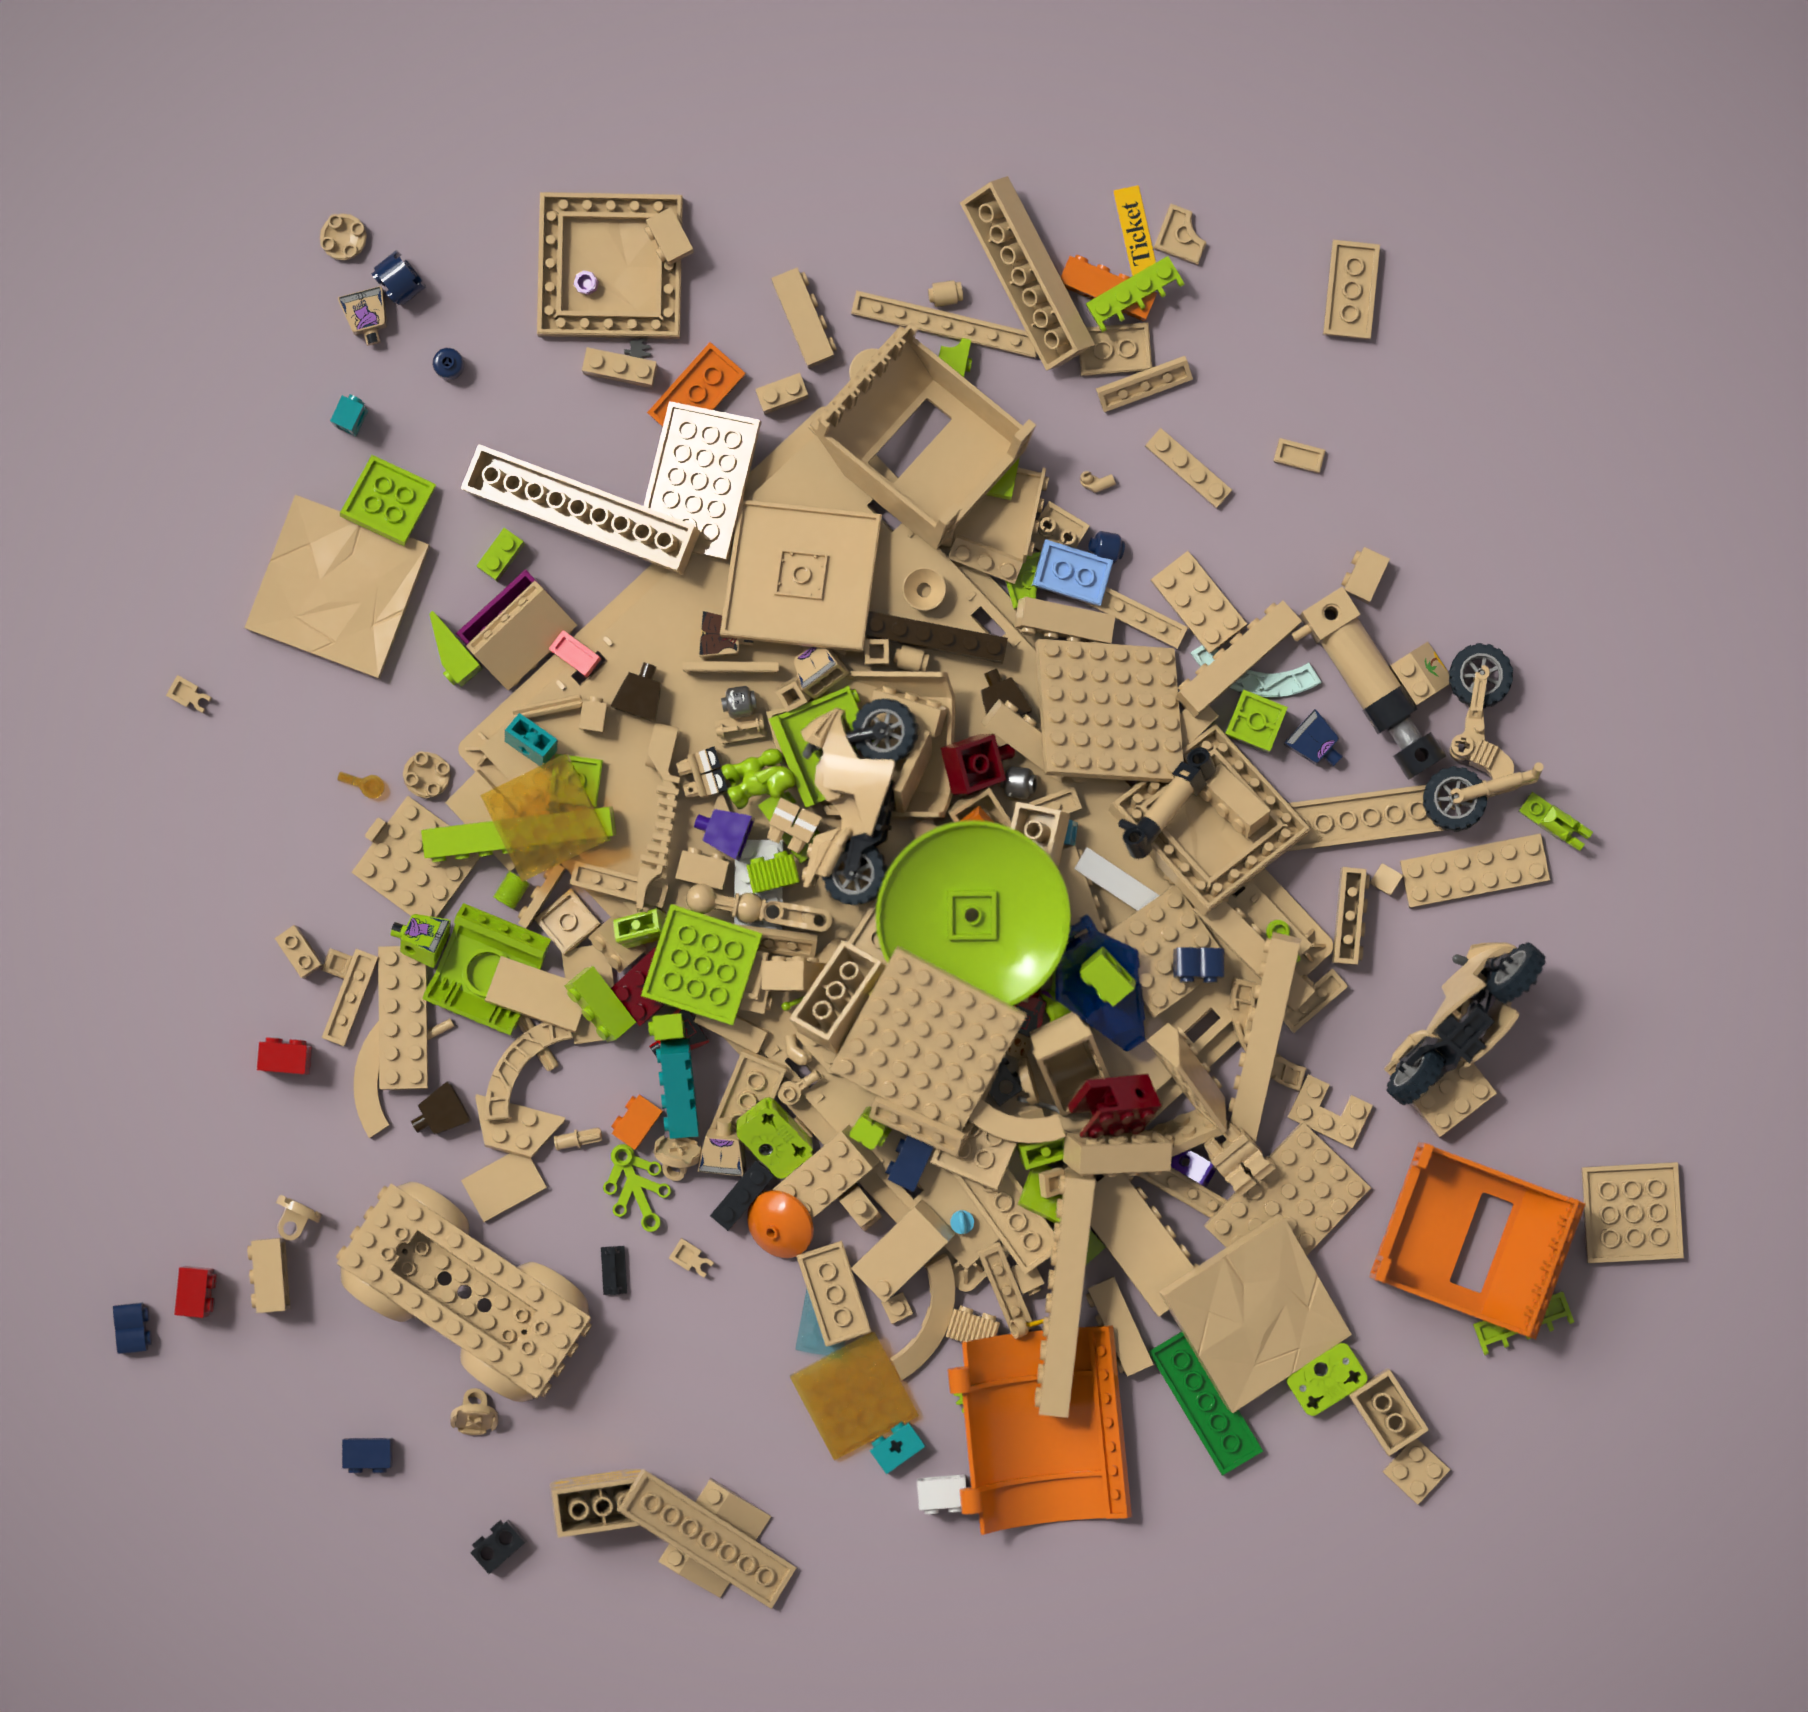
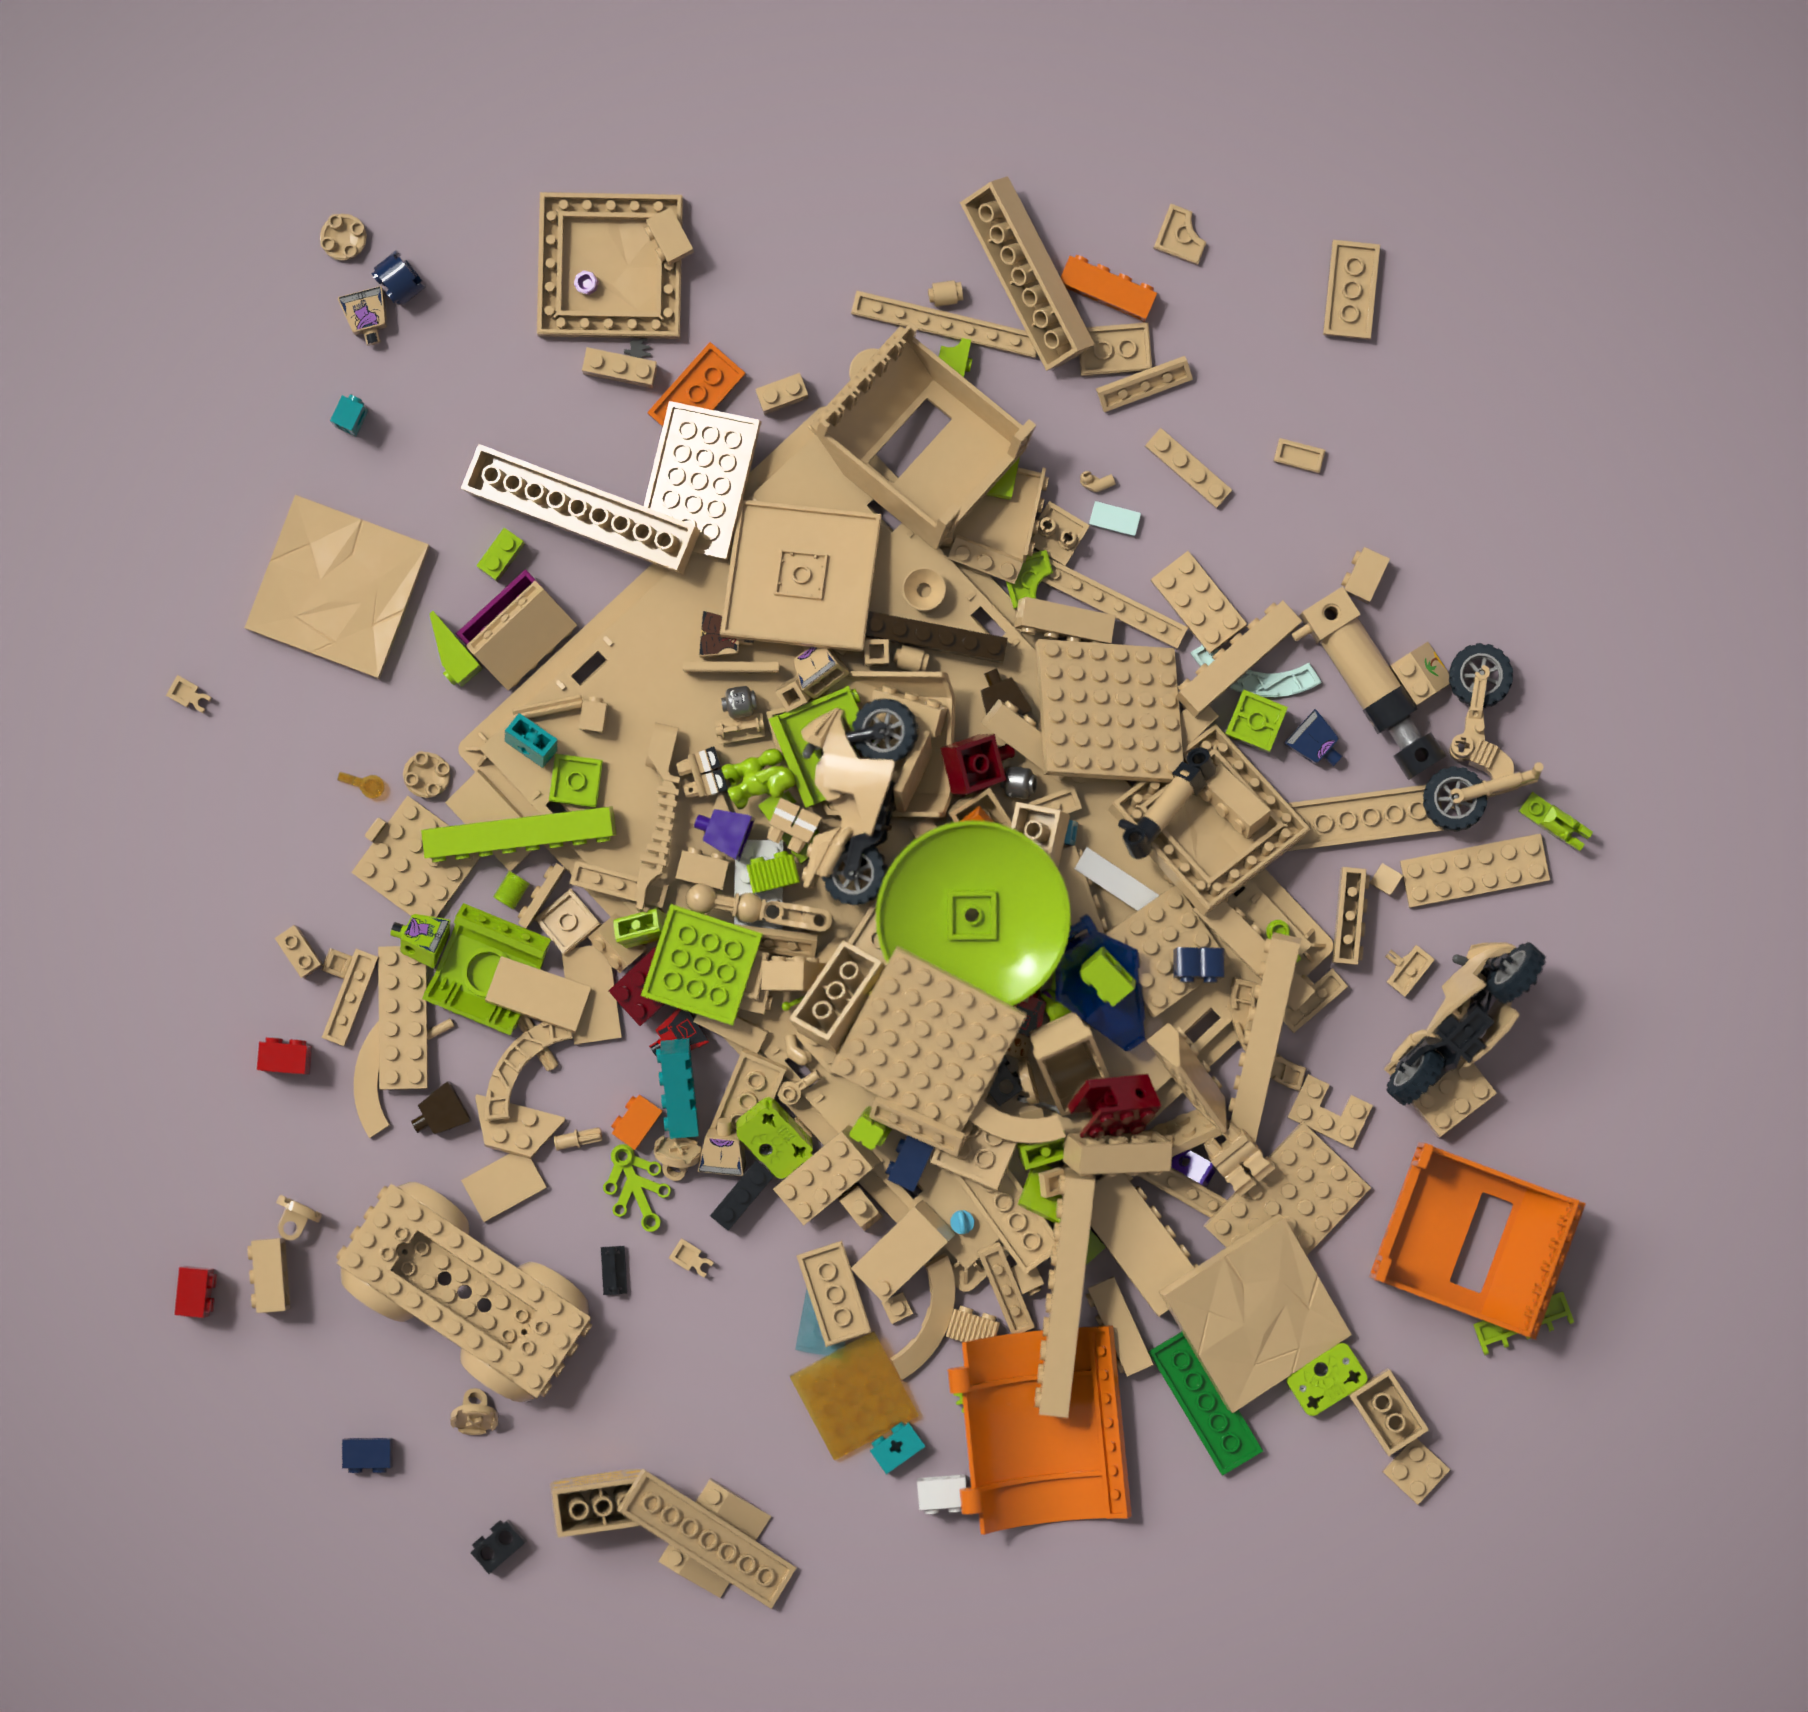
(131, 1327): dark blue brick -> none
(387, 500): lime plate -> none
(448, 372): dark blue head -> none
(544, 817): clear yellow plate -> none
(575, 653): coral tile -> none
(599, 1004): lime brick -> none
(639, 694): dark brown torso -> none
(667, 1027): lime brick -> none
(784, 1216): orange dish -> none
(802, 317): tan brick -> none
(1020, 1327): tan hinge -> none
(1072, 573): light blue tile -> none
(1107, 546): dark blue head -> none
(1114, 518): none -> light aqua tile
(1133, 291): lime hinge -> none
(1134, 228): yellow sticker -> none
(1408, 969): none -> tan plate
(1632, 1212): tan plate -> none

